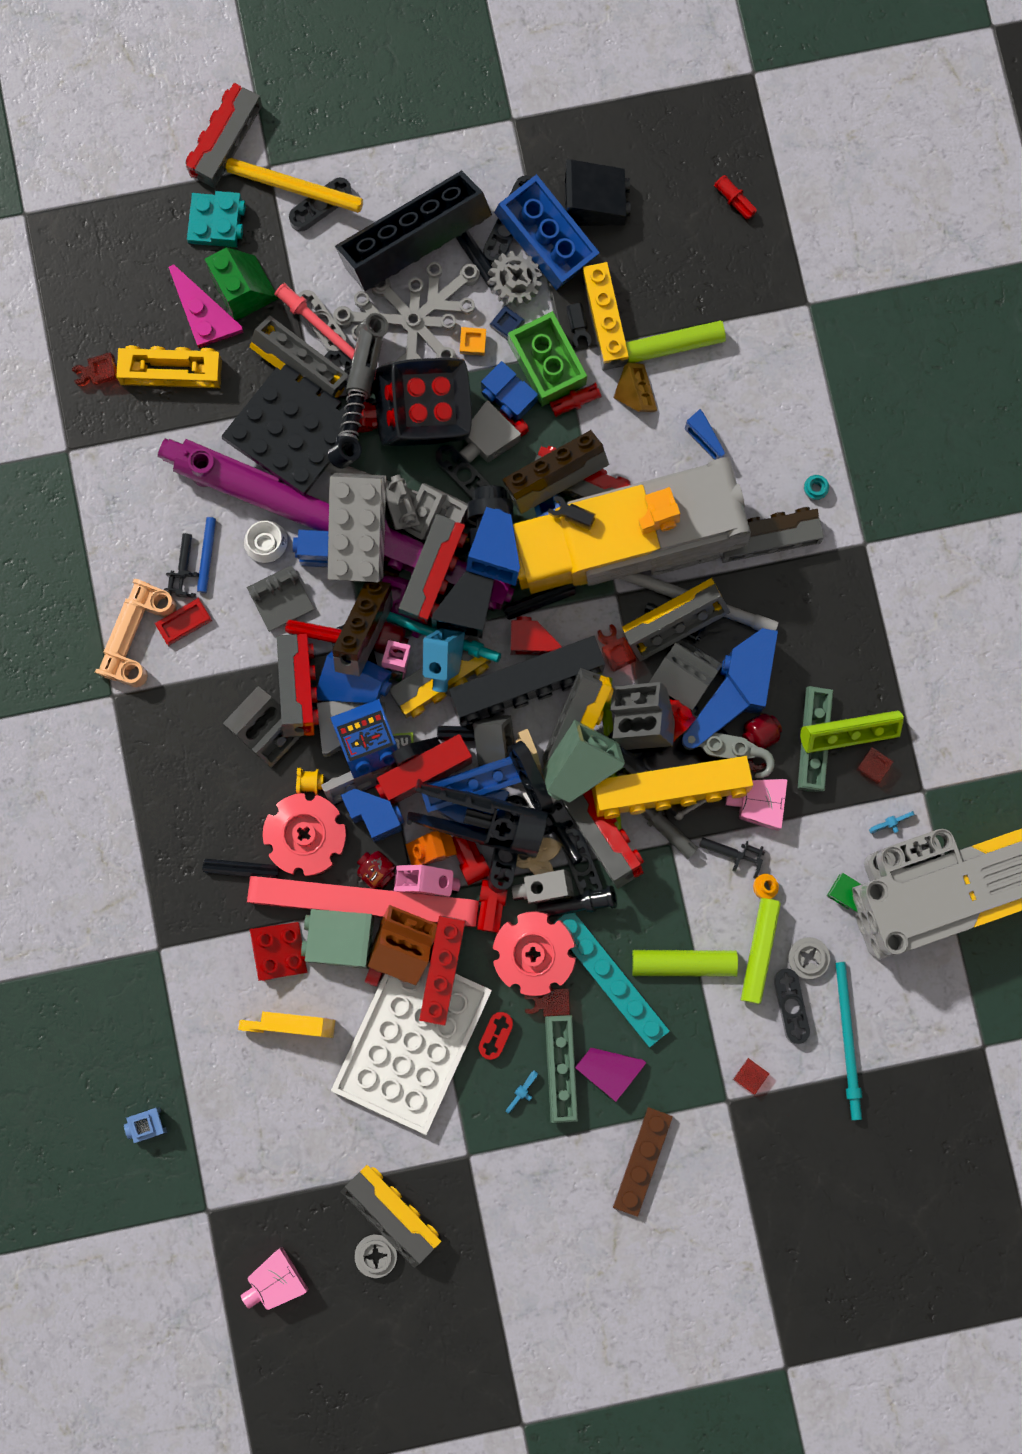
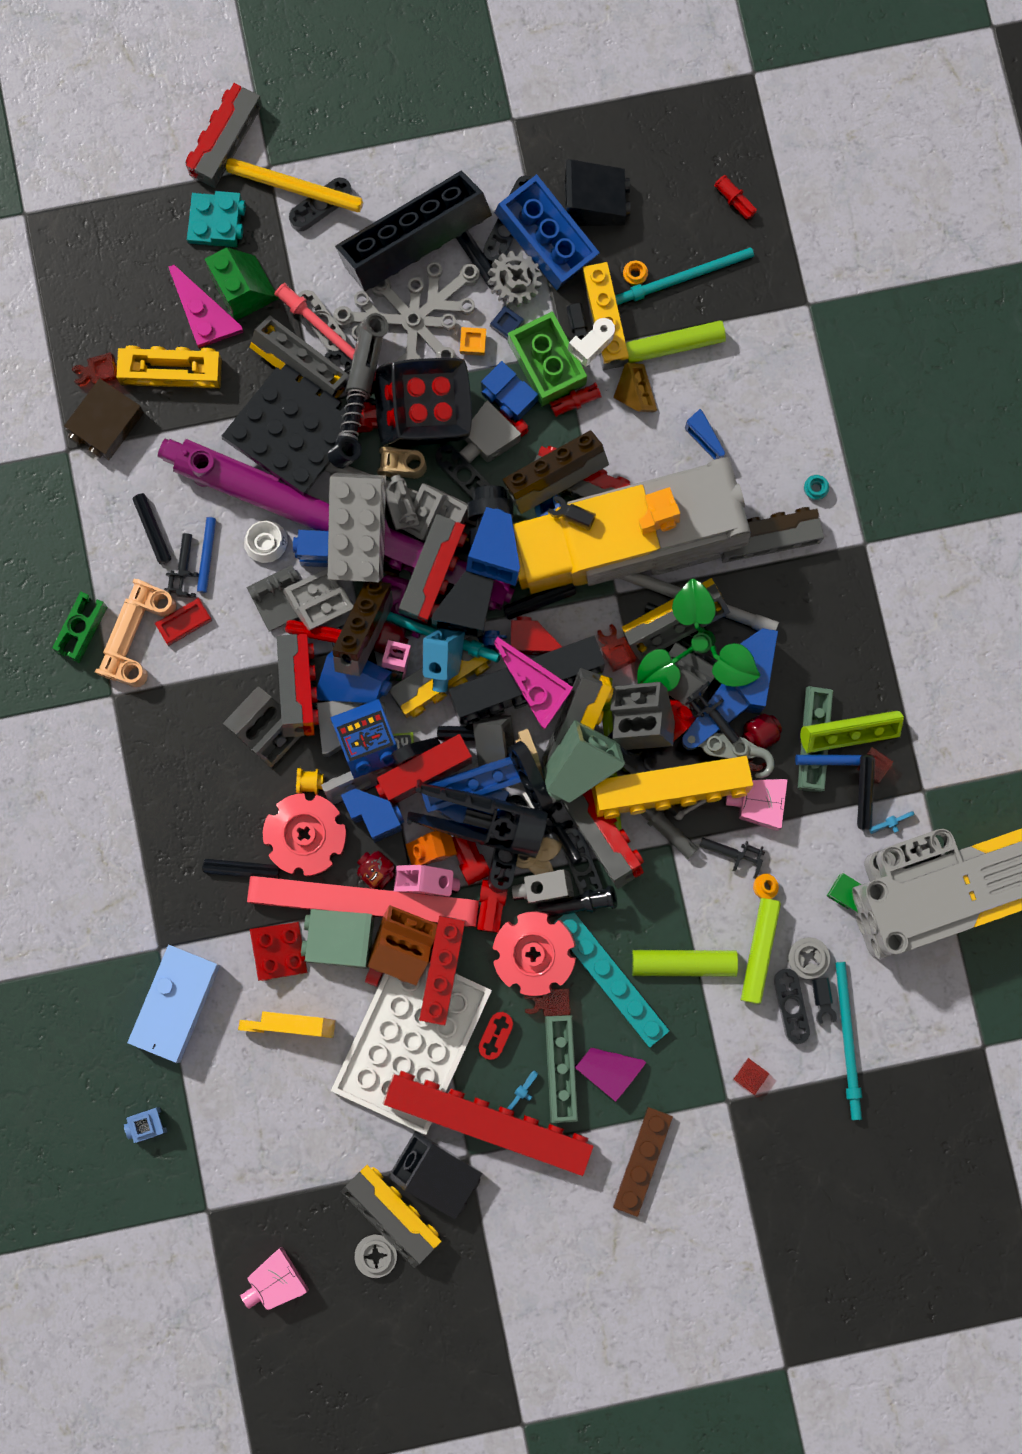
(85, 637): none -> green piece
(103, 420): none -> dark brown brick
(151, 528): none -> black axle
(173, 1004): none -> light blue brick
(318, 599): none -> light grey slope
(399, 462): none -> tan piece
(435, 1175): none -> black slope
(487, 1123): none -> red brick
(489, 638): none -> blue plate
(540, 687): none -> dark pink wing
(593, 343): none -> white leg
(635, 266): none -> light orange plate
(638, 292): none -> teal bar
(696, 606): none -> green plant
(713, 713): none -> black piece
(823, 999): none -> black bar
(827, 759): none -> blue bar
(866, 792): none -> black axle

